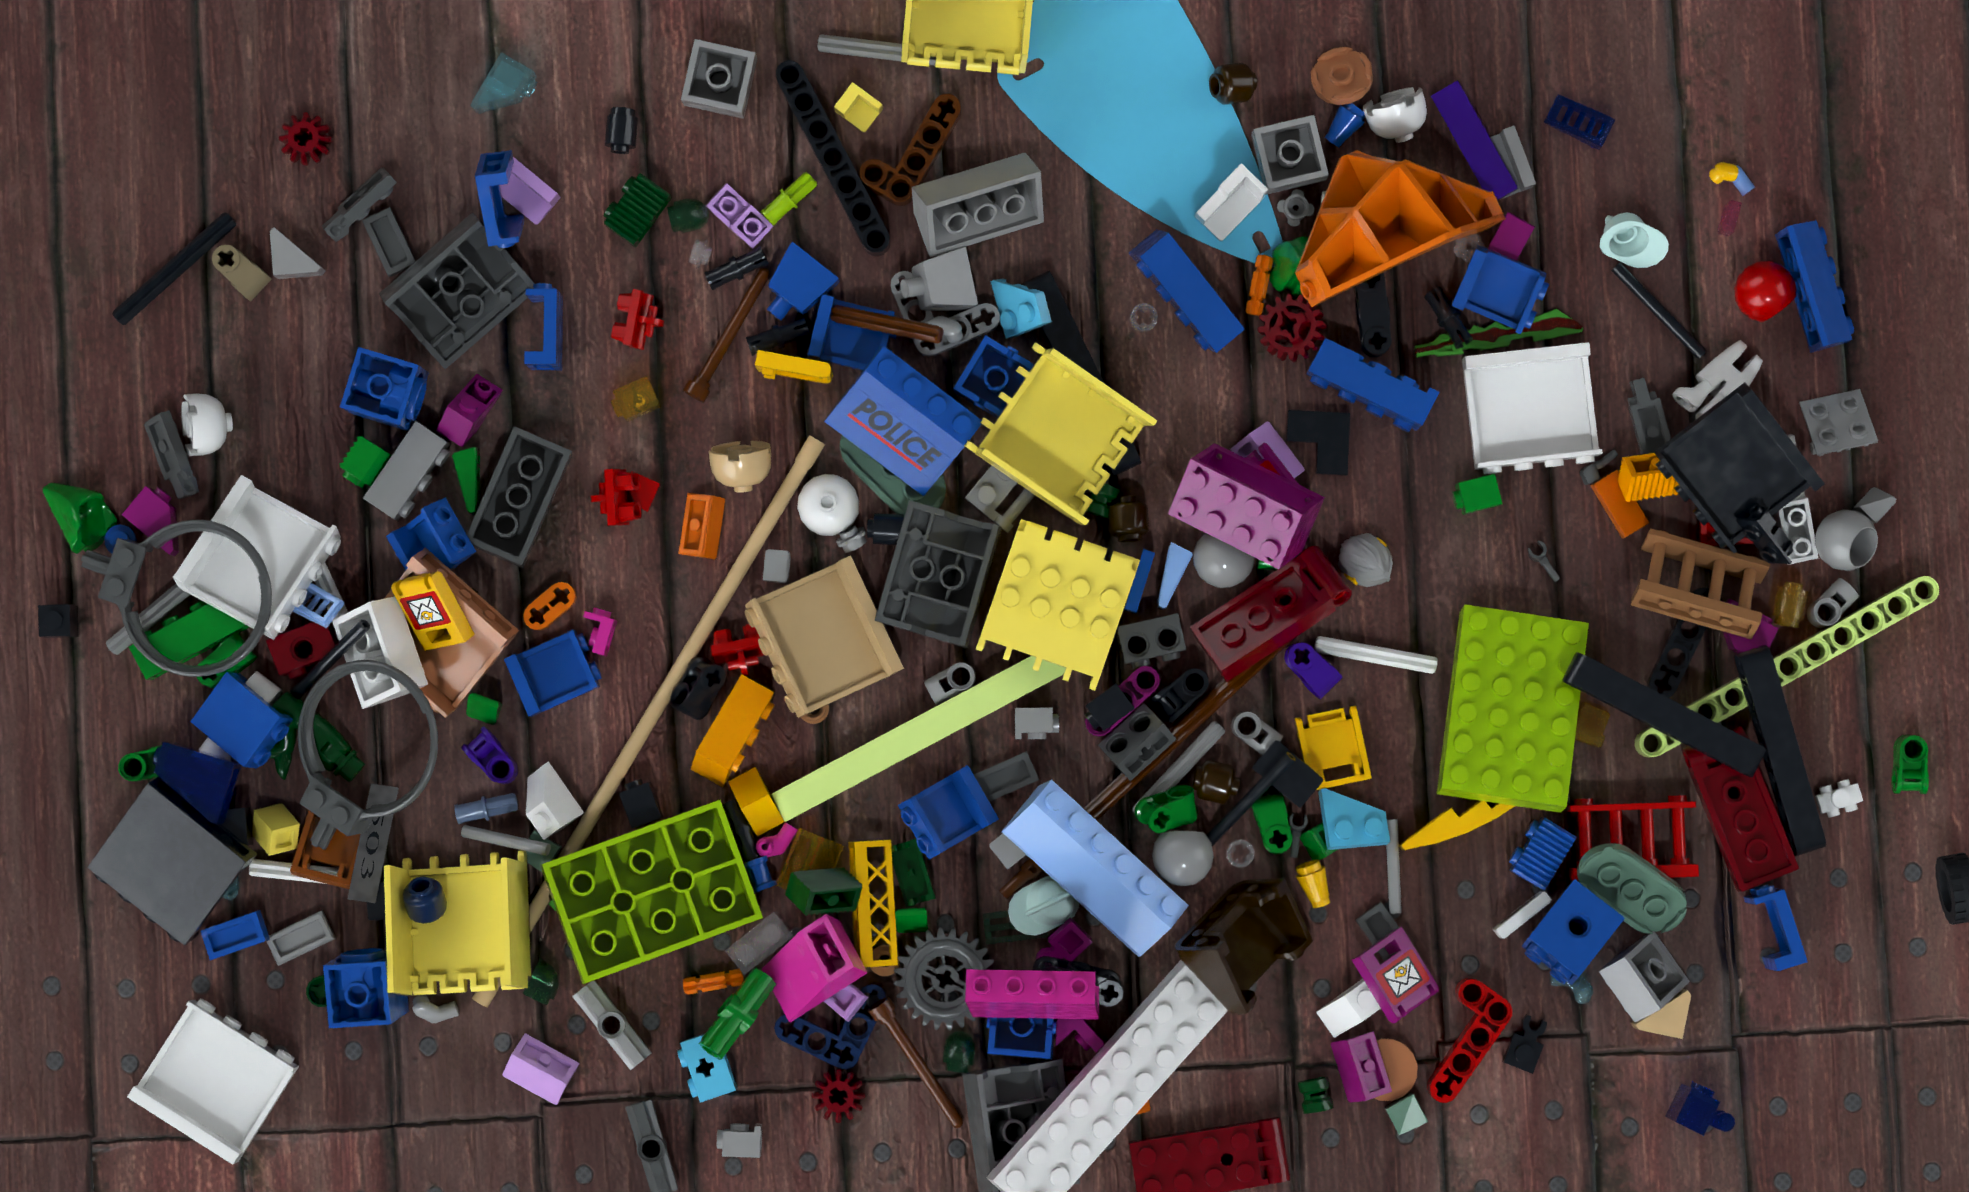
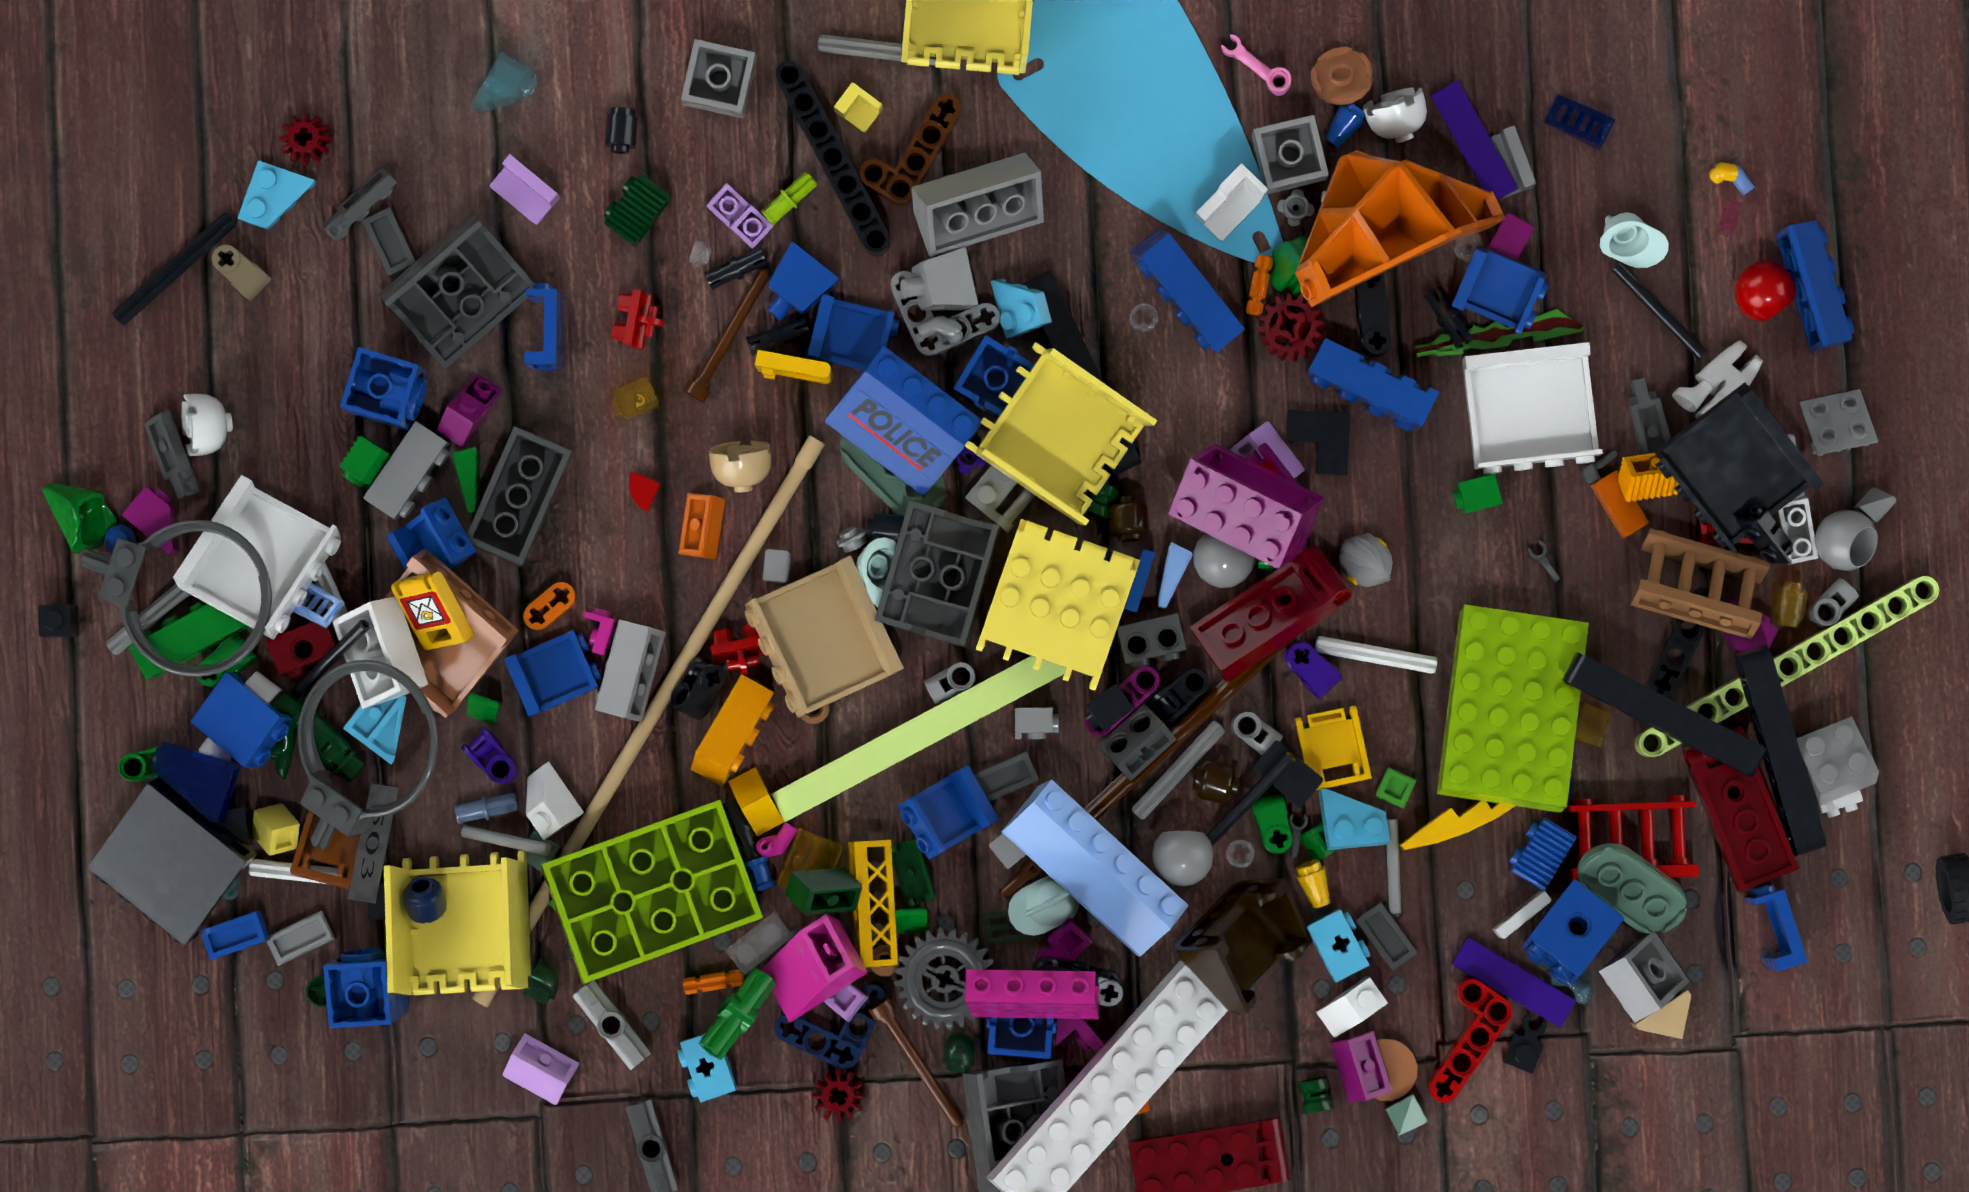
(214, 1081): white panel -> none
(272, 194): none -> medium azure wing
(289, 260): light grey slope -> none
(379, 726): none -> medium azure wing
(430, 1012): light grey arm -> none
(492, 171): blue panel -> none
(614, 497): red hips -> none
(630, 670): none -> light grey brick
(640, 803): black brick -> none
(687, 215): clear green piece -> none
(740, 1141): light grey brick -> none
(828, 504): white cylinder -> none
(874, 566): none -> light aqua piece
(887, 324): reddish brown axle -> none
(965, 464): none -> dark purple plate
(1168, 809): green piece -> none
(1232, 83): dark brown head -> none
(1270, 76): none -> bright pink brick
(1338, 963): none -> medium azure brick
(1395, 787): none -> bright green tile
(1399, 981): magenta container -> none
(1513, 982): none -> dark purple tile
(1697, 1109): clear blue brick -> none
(1837, 761): none -> light grey brick
(1910, 767): green piece -> none

